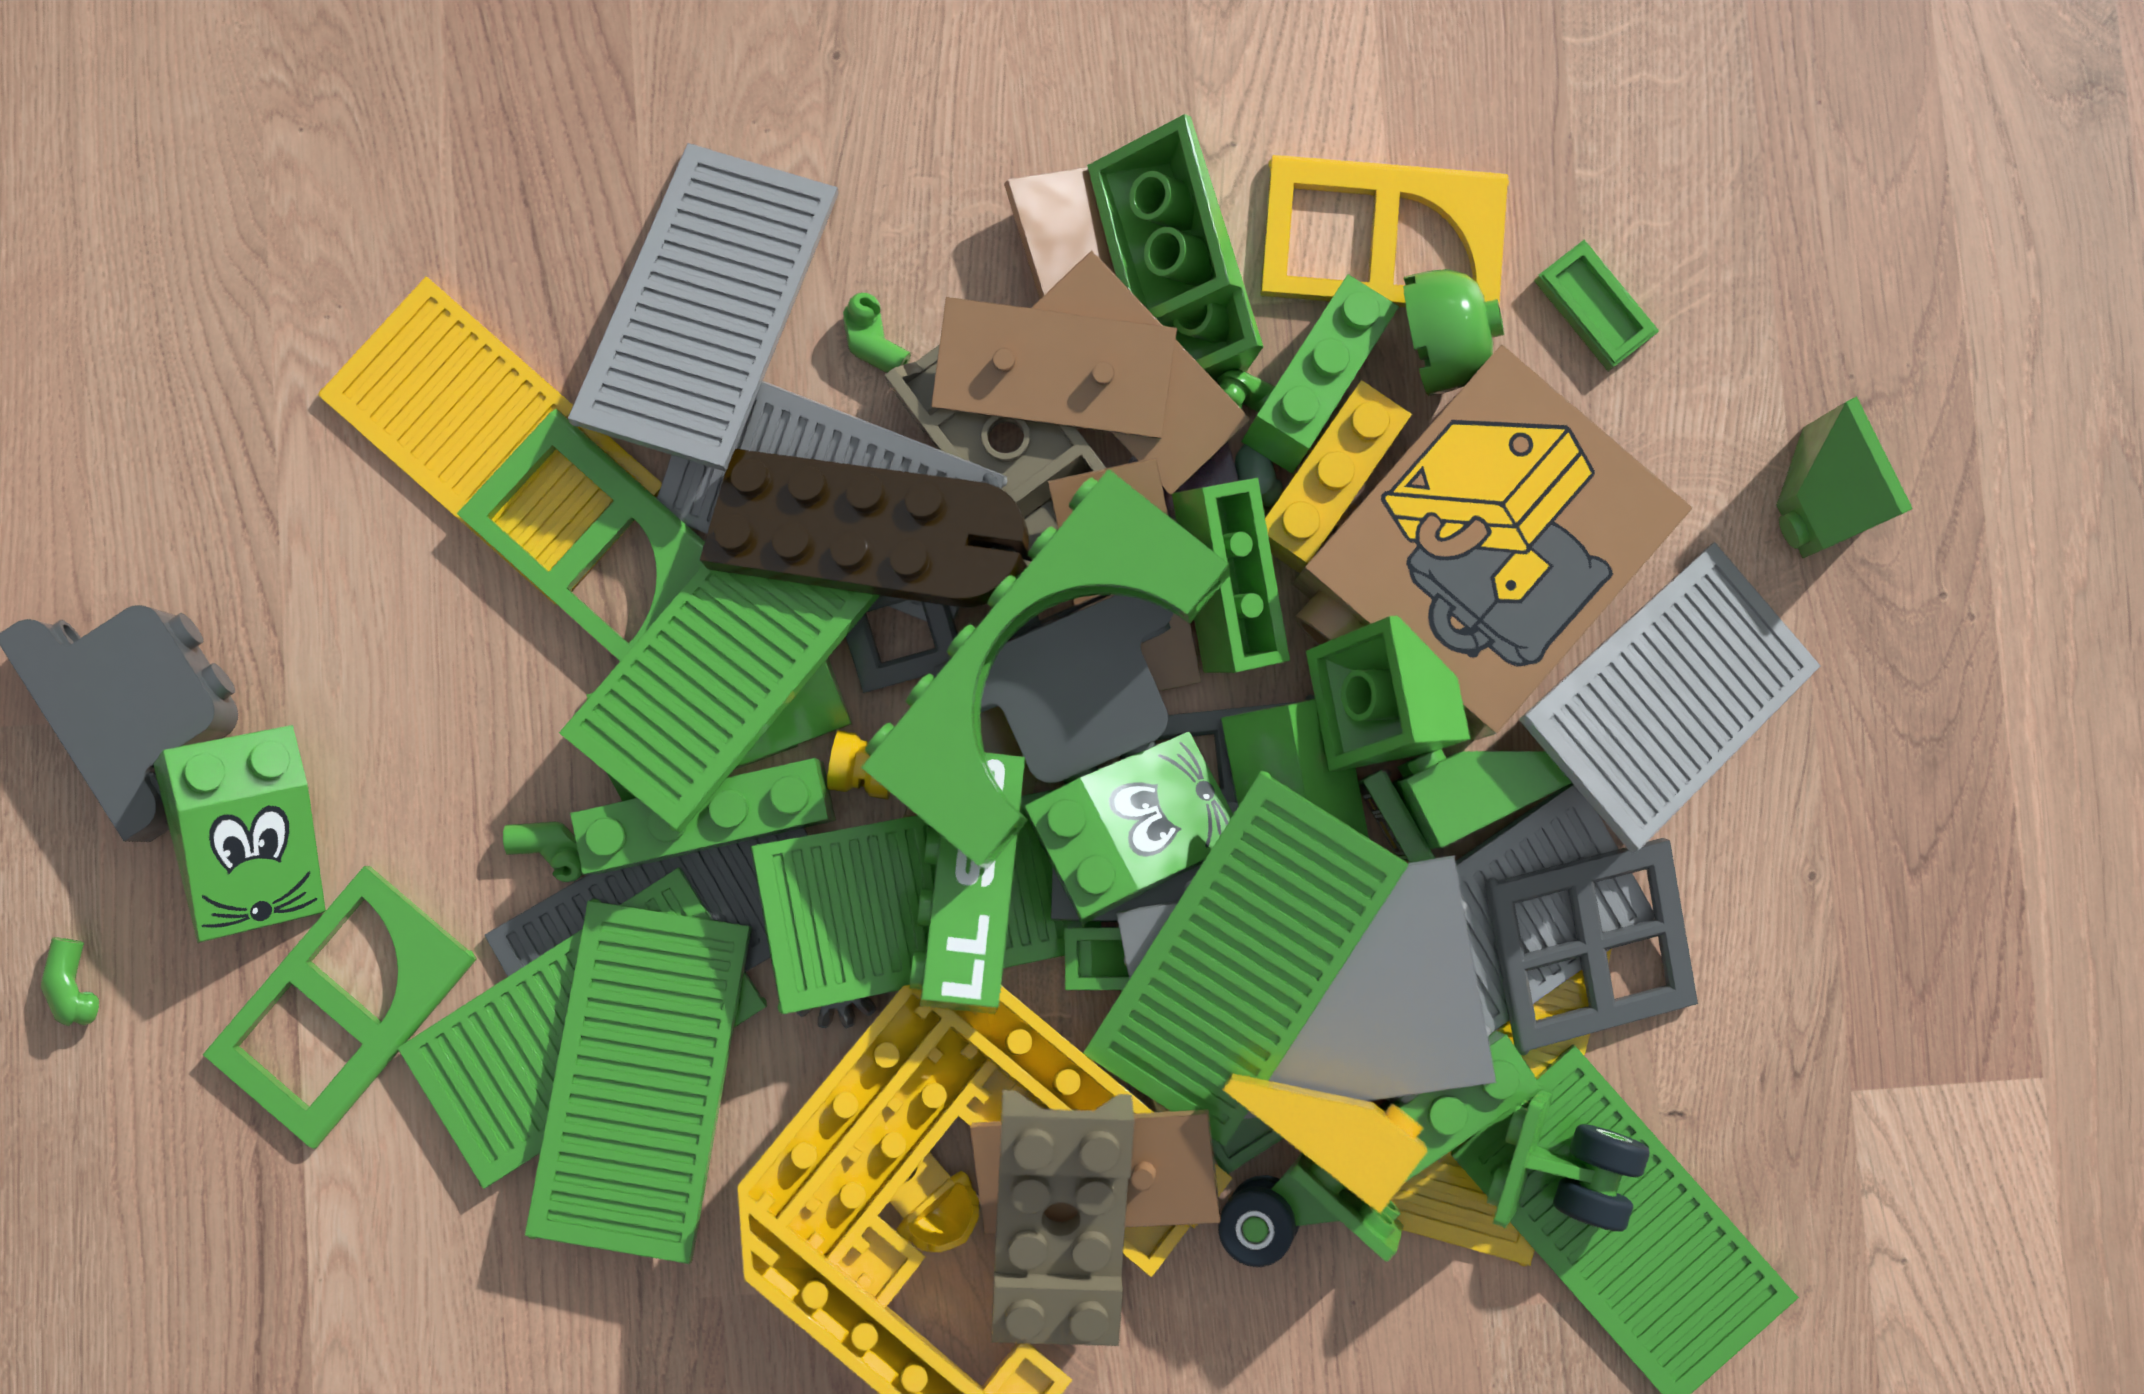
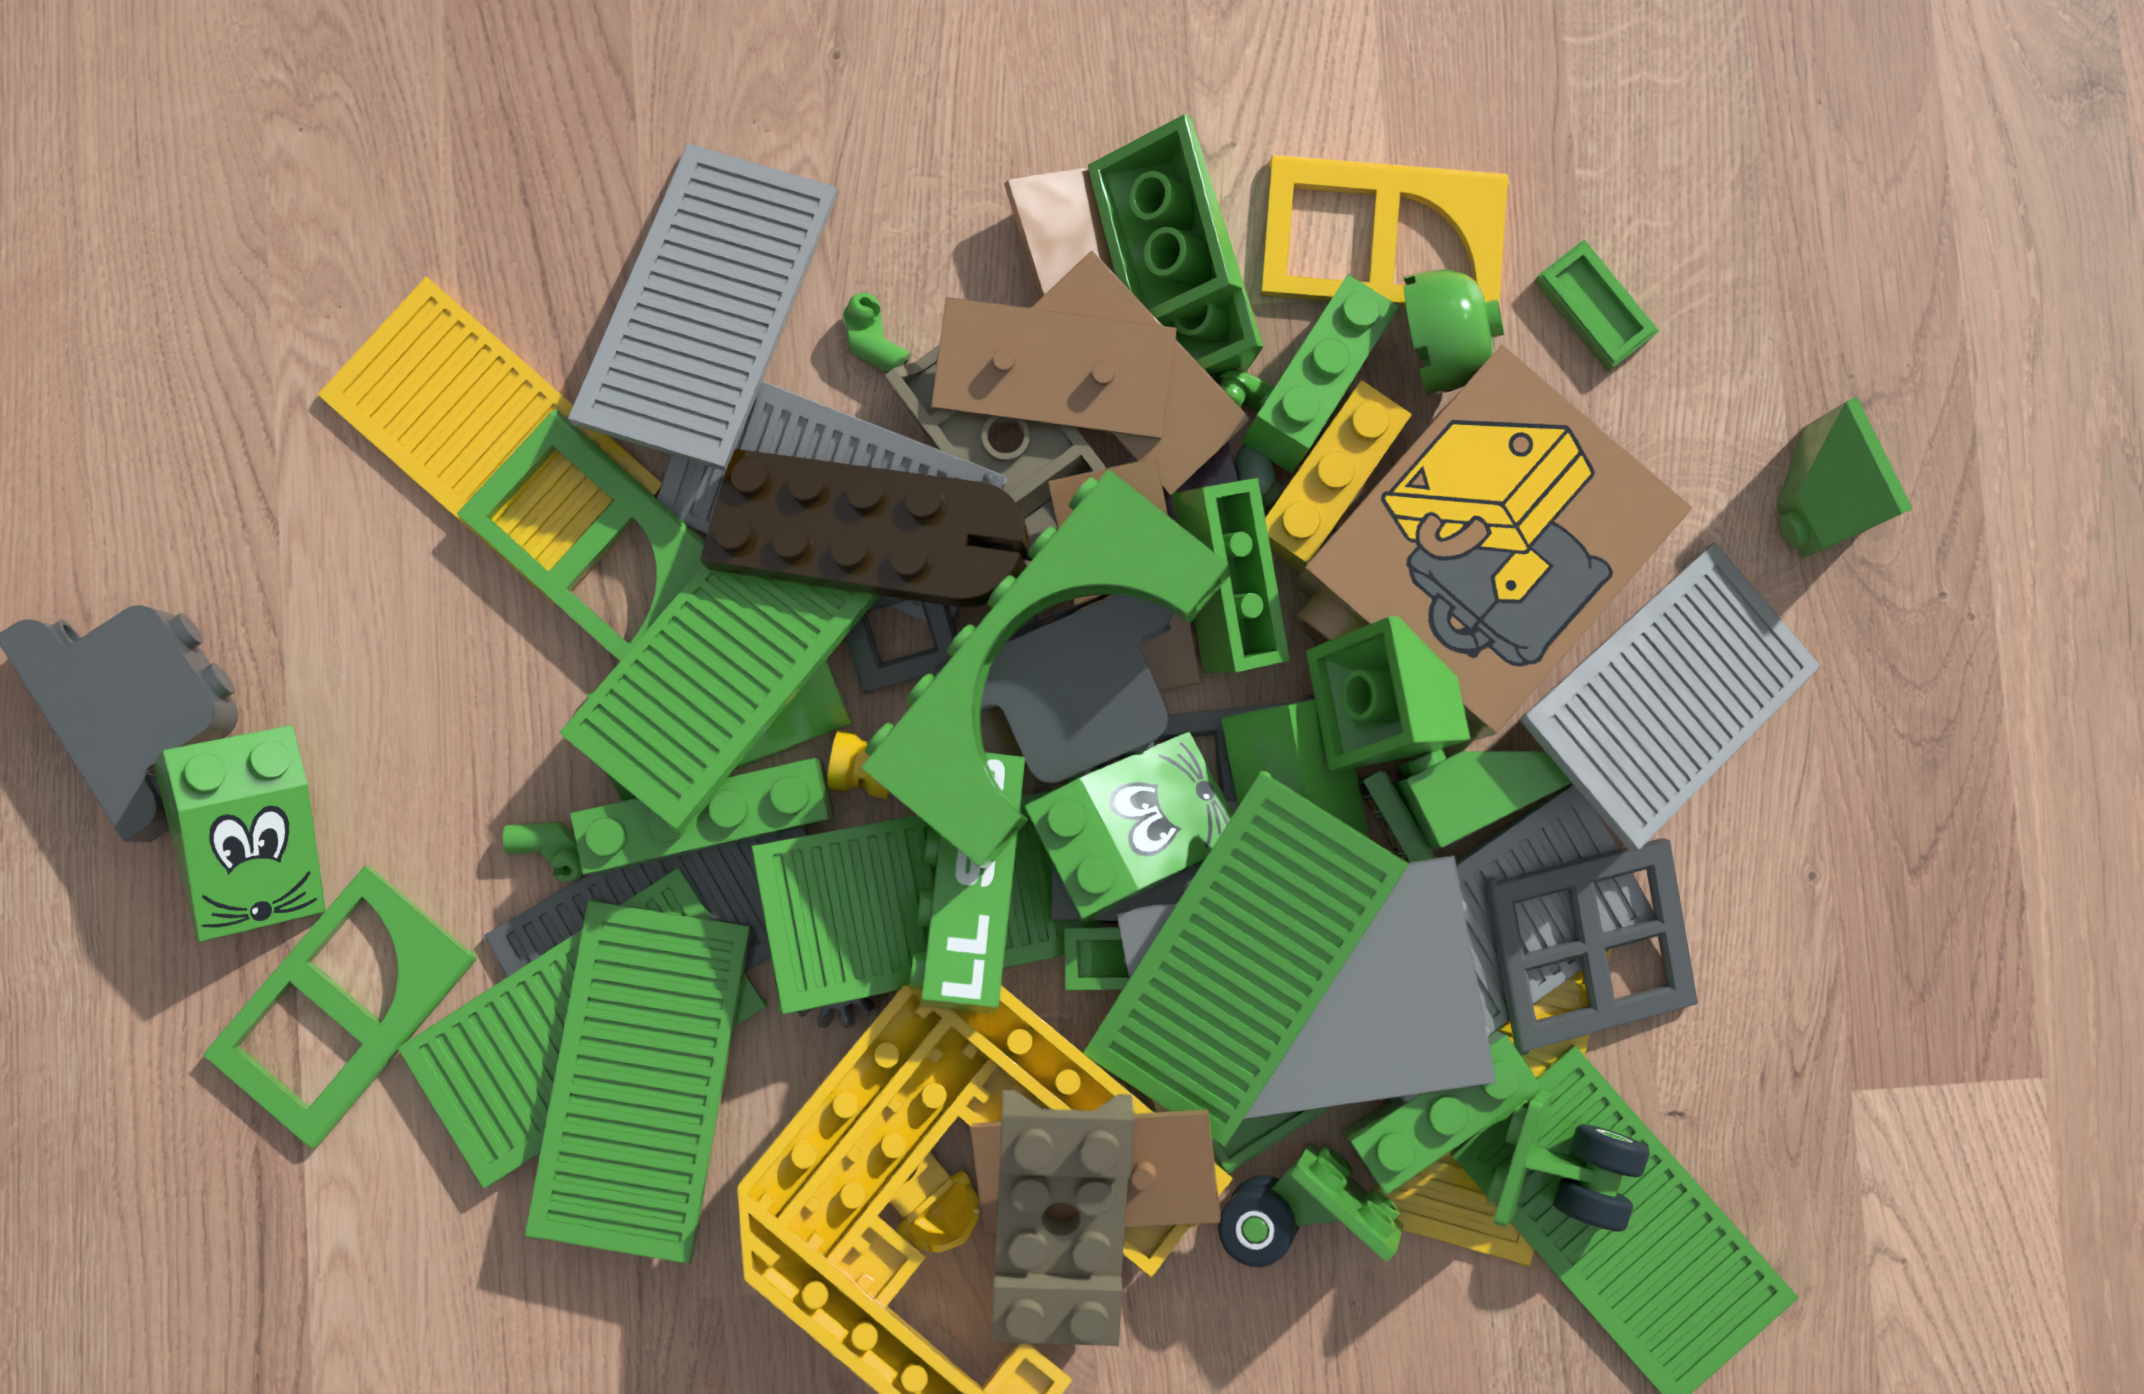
(60, 986): bright green arm -> none
(1345, 1136): yellow slope -> none

